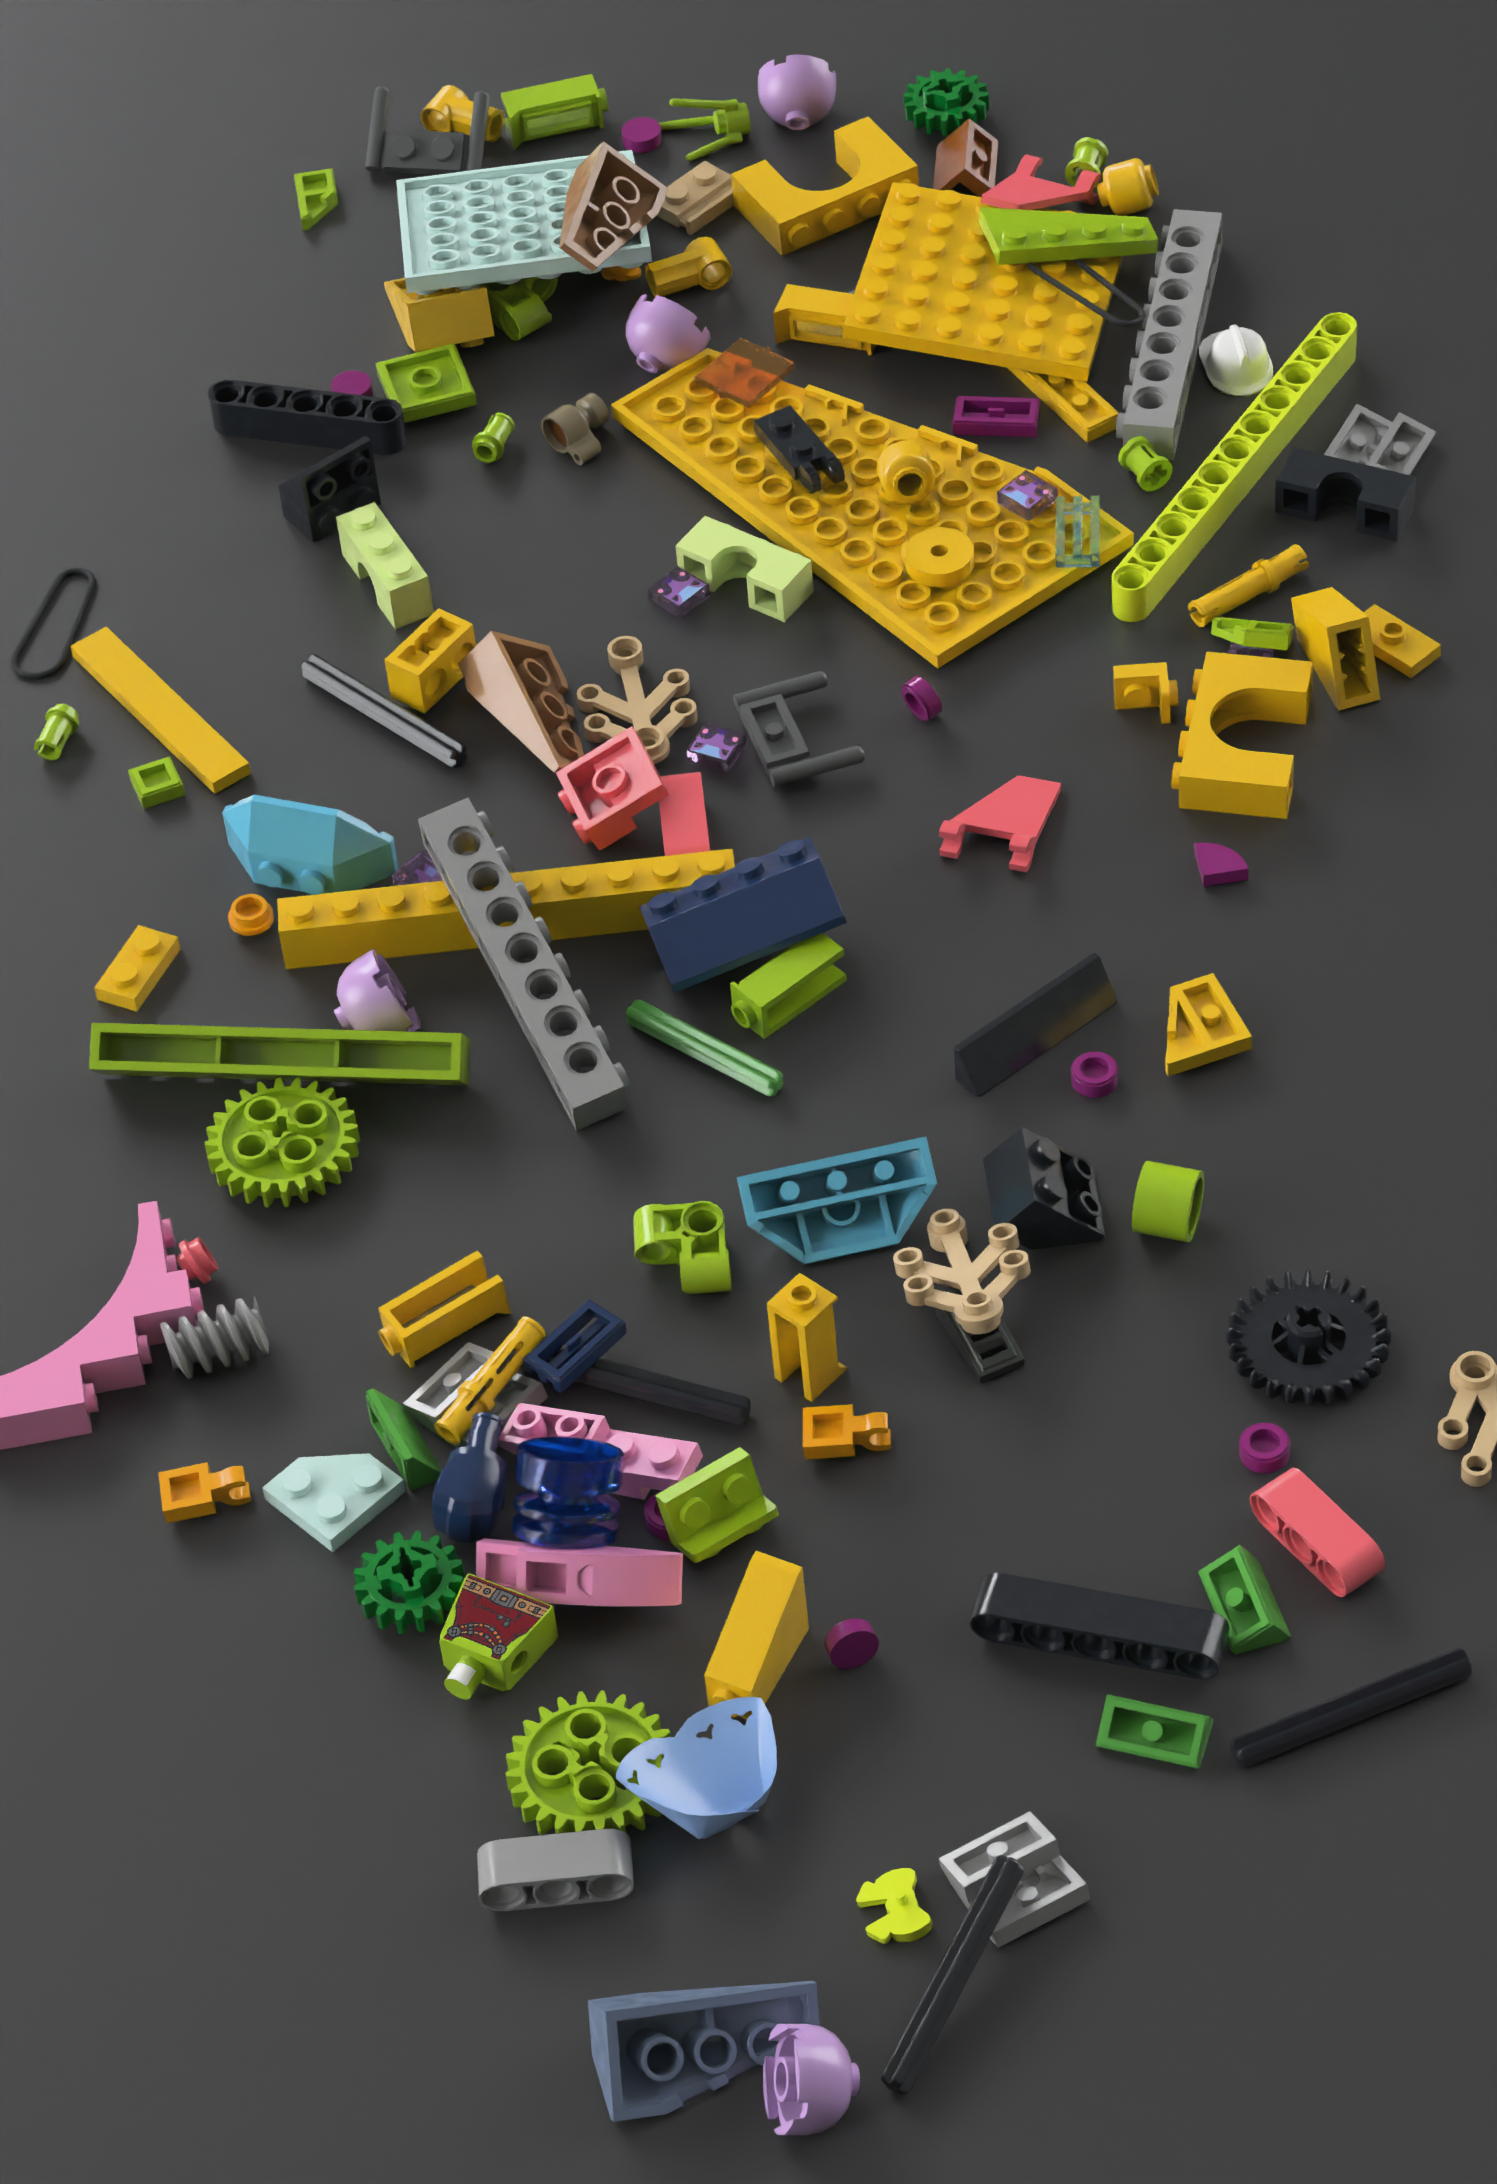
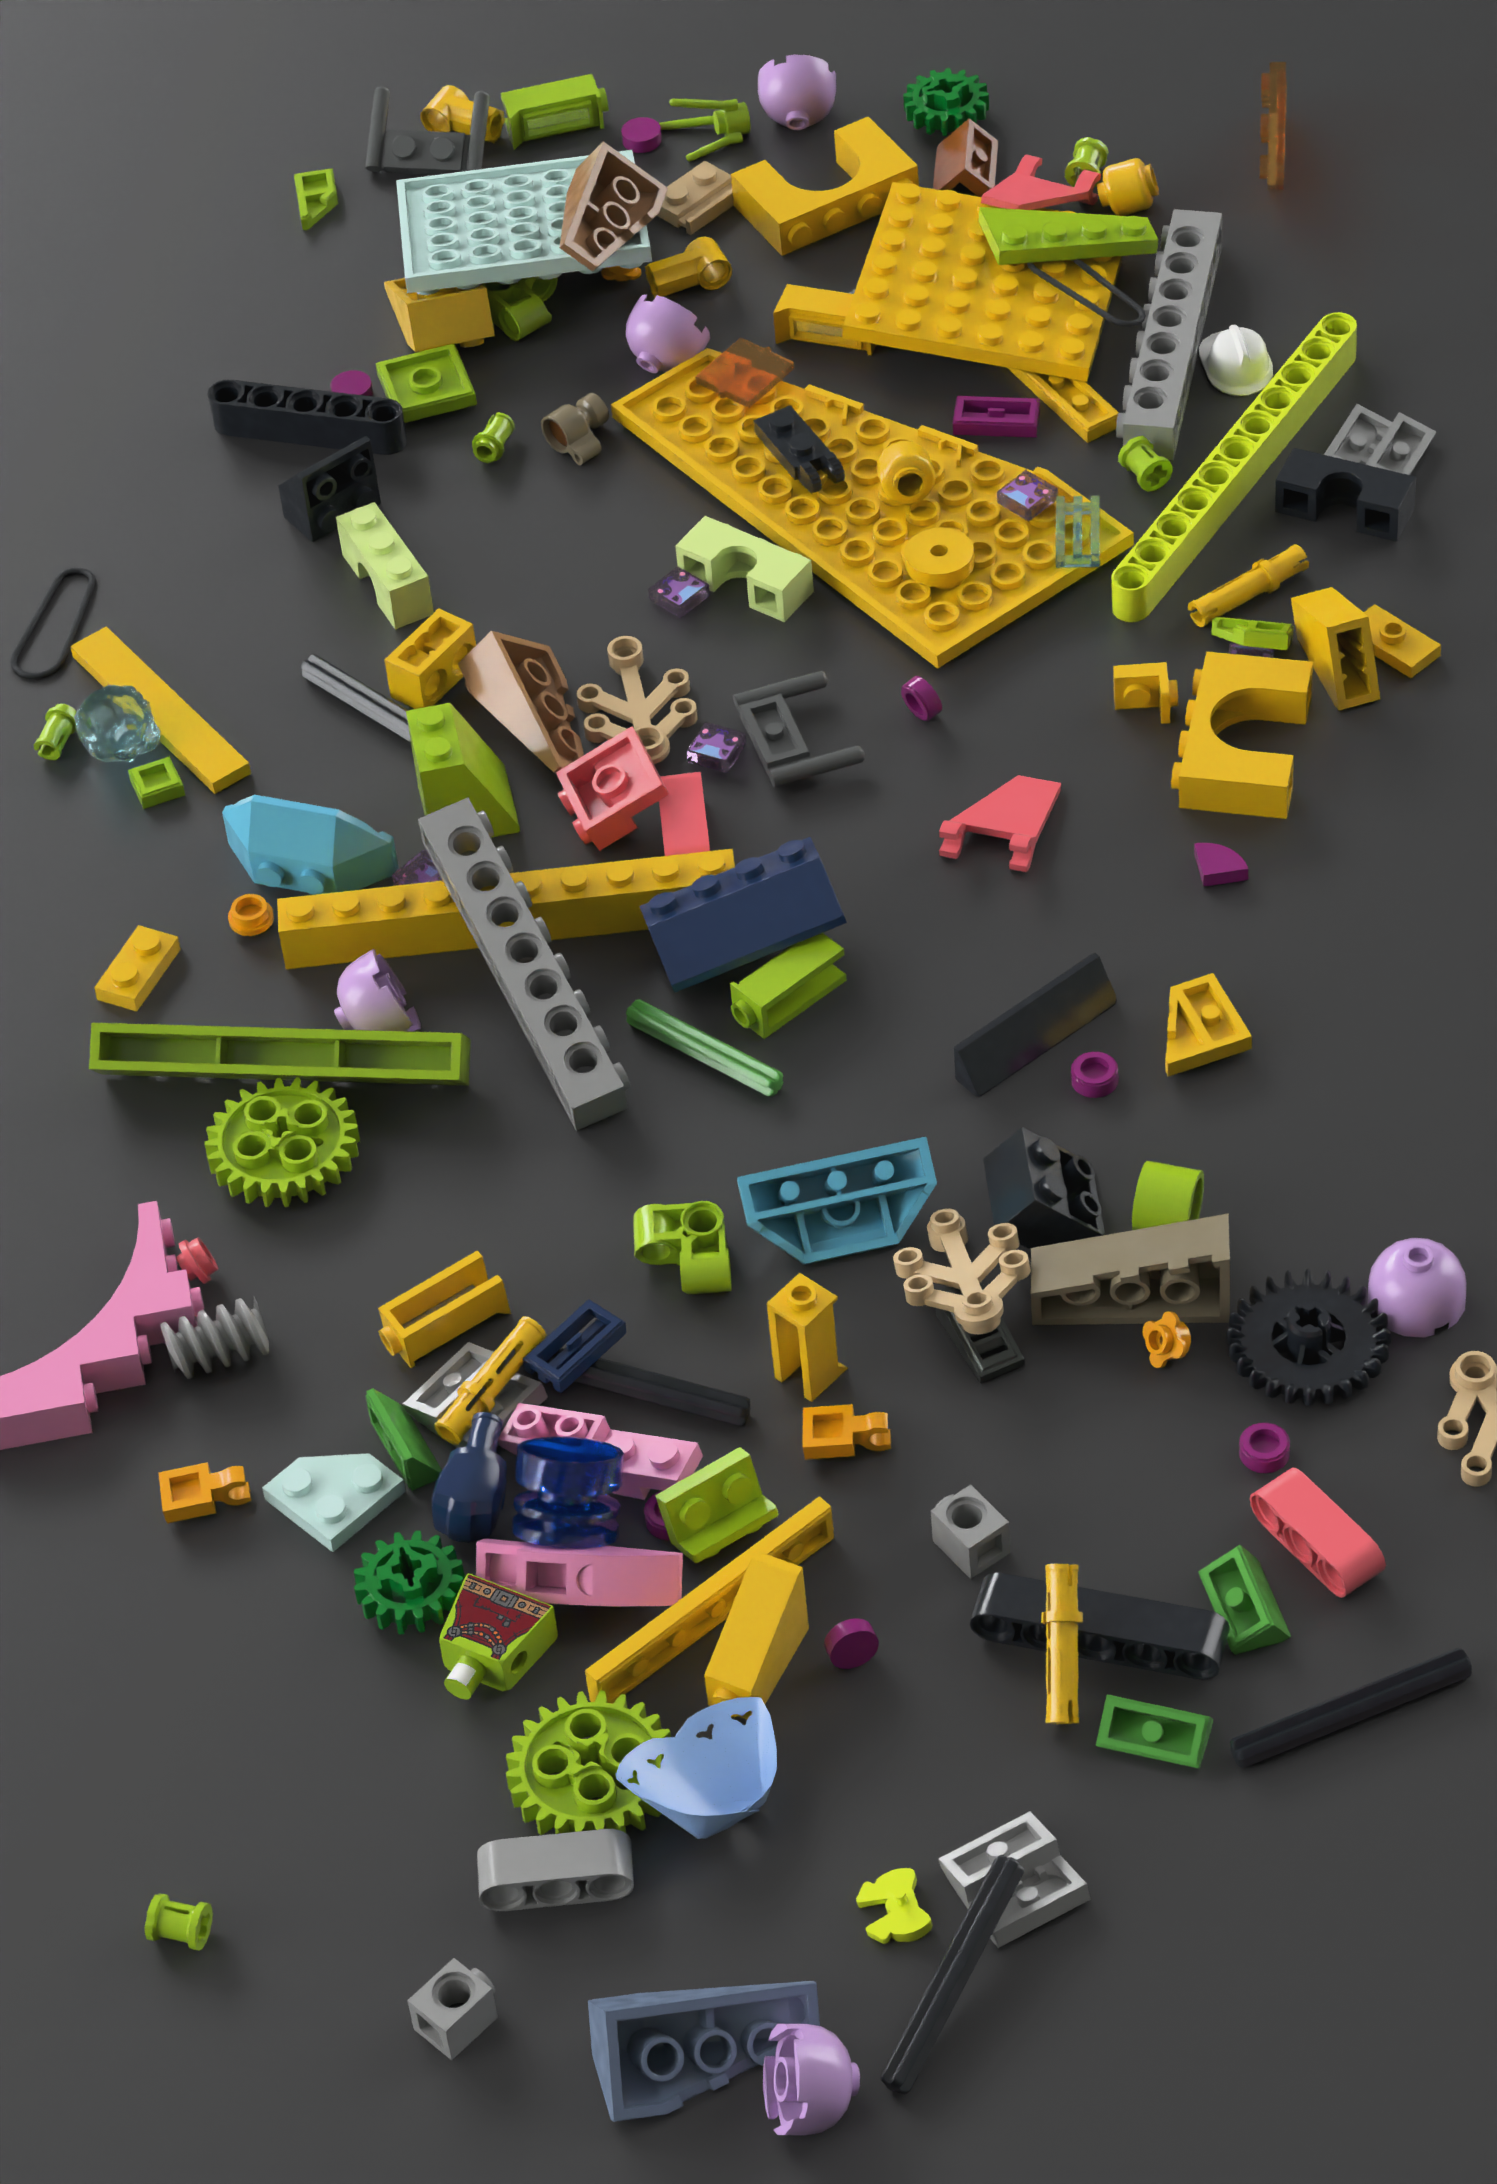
(117, 724): none -> clear light blue hair
(178, 1921): none -> lime bush
(457, 765): none -> lime slope
(457, 2027): none -> light grey brick
(704, 1606): none -> yellow tile
(970, 1531): none -> light grey brick
(1062, 1643): none -> yellow pin
(1135, 1276): none -> dark tan wedge
(1166, 1339): none -> light orange plate
(1274, 124): none -> clear orange plate
(1418, 1287): none -> lavender cylinder

